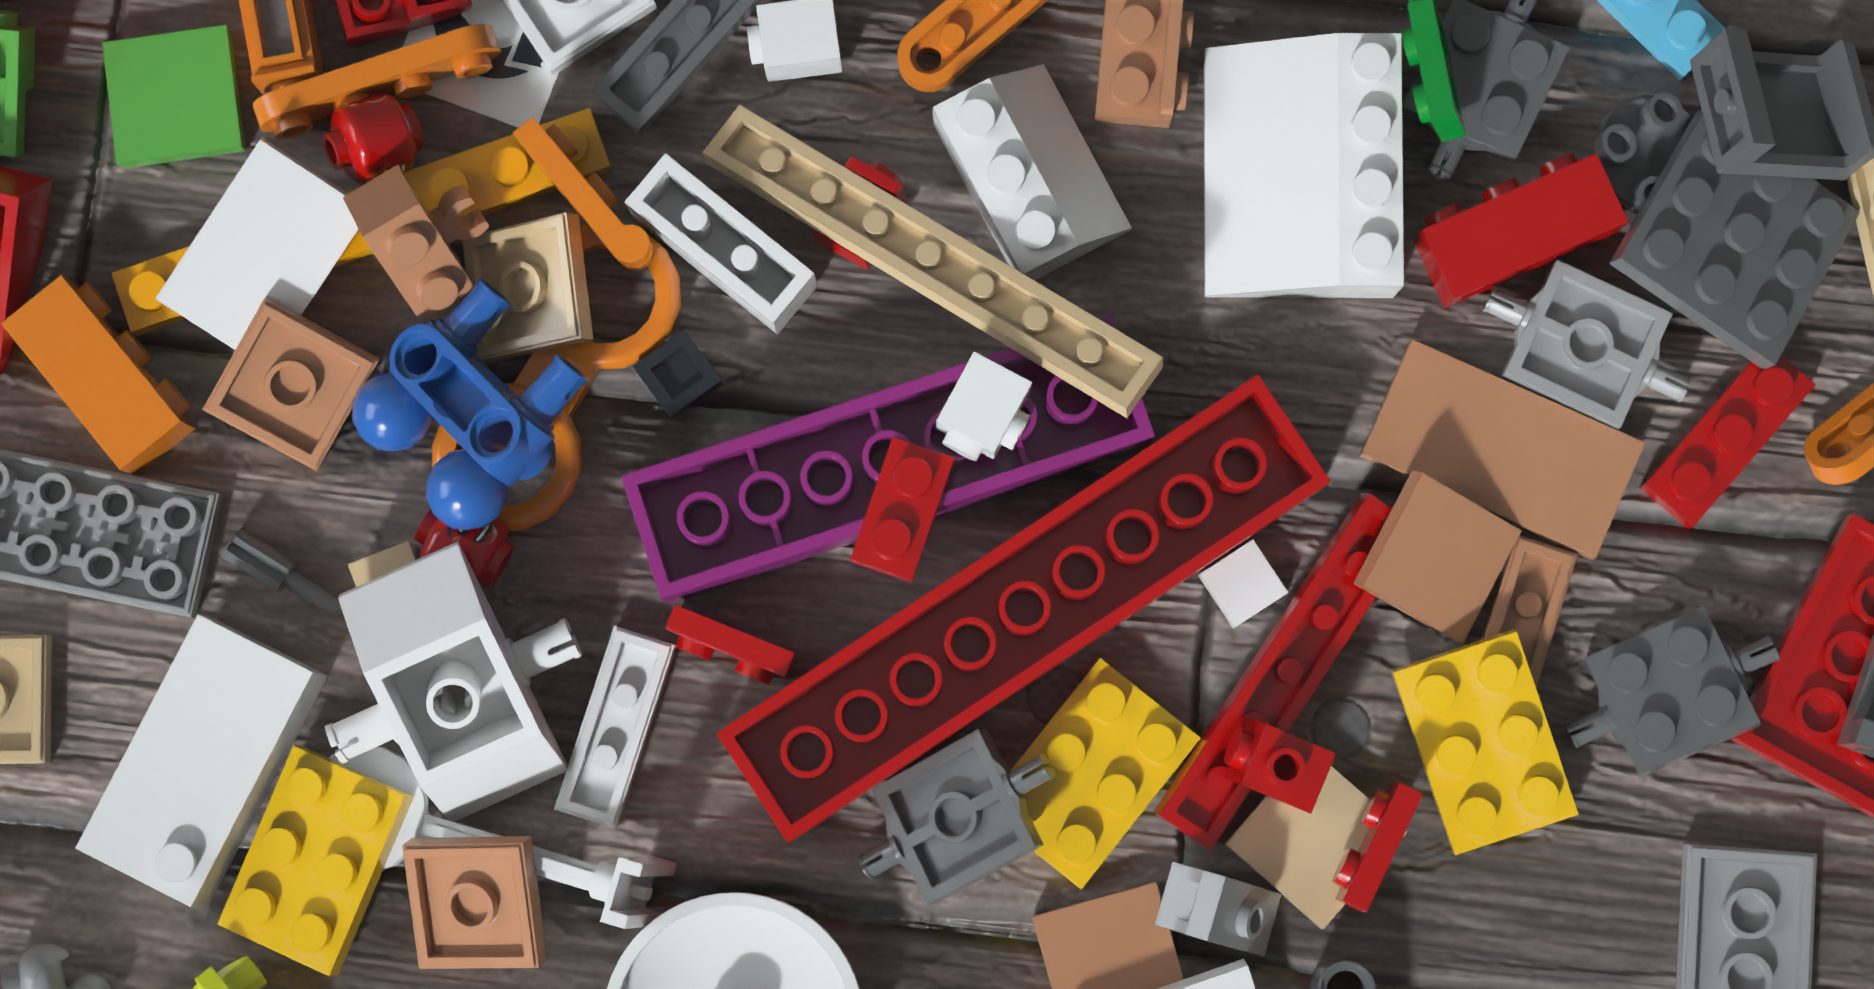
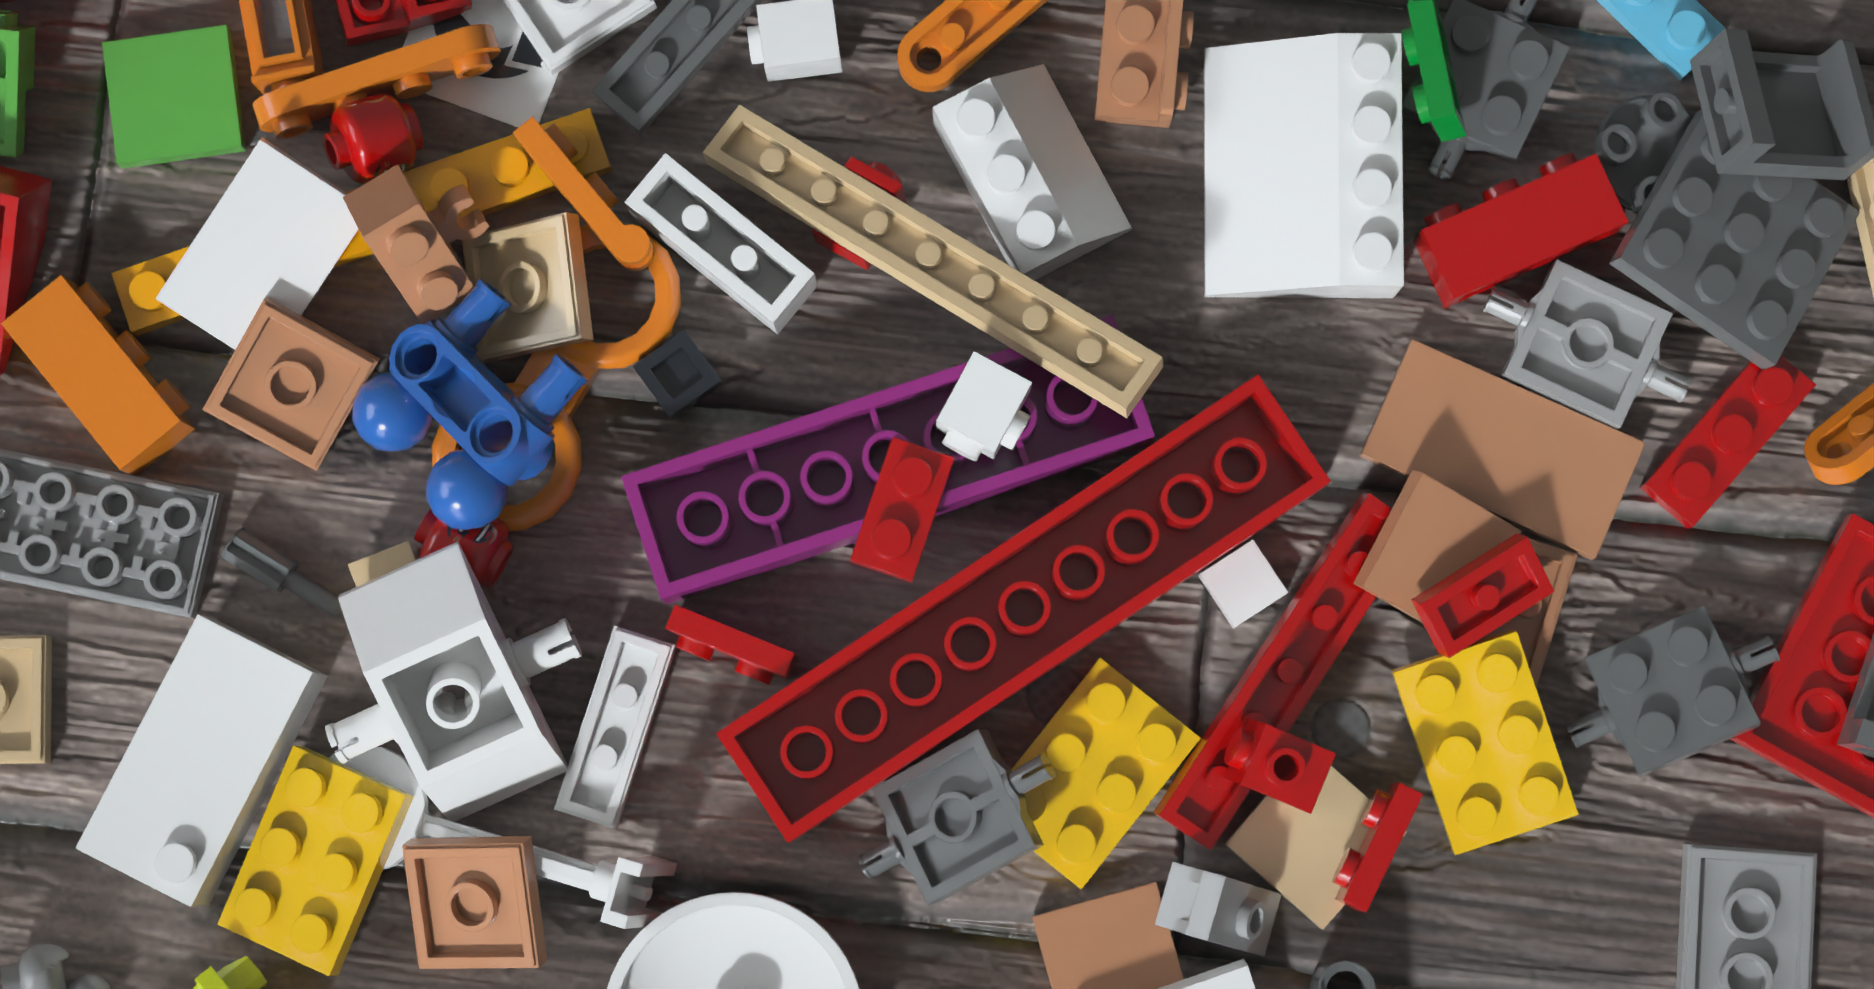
(1482, 595): none -> red plate

